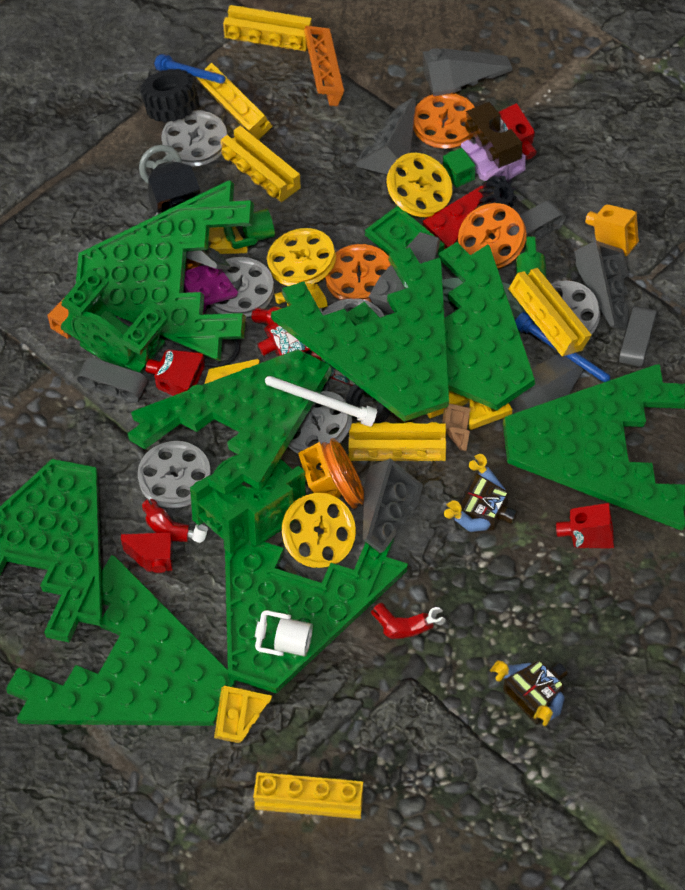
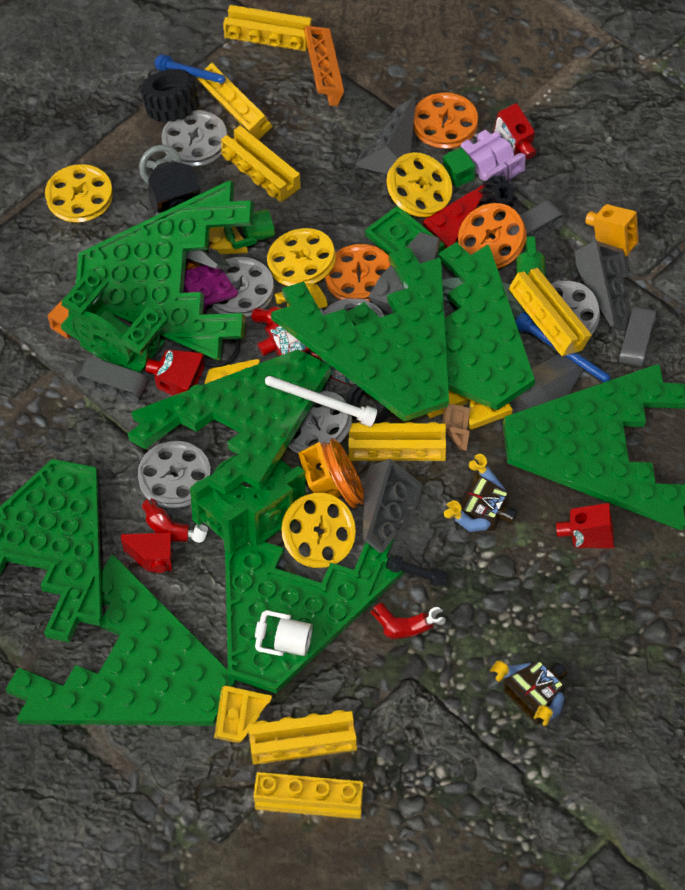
(81, 200): none -> yellow wedge
(302, 737): none -> yellow brick
(395, 564): none -> black bar
(450, 68): dark grey wedge -> none
(485, 126): dark brown arch -> none

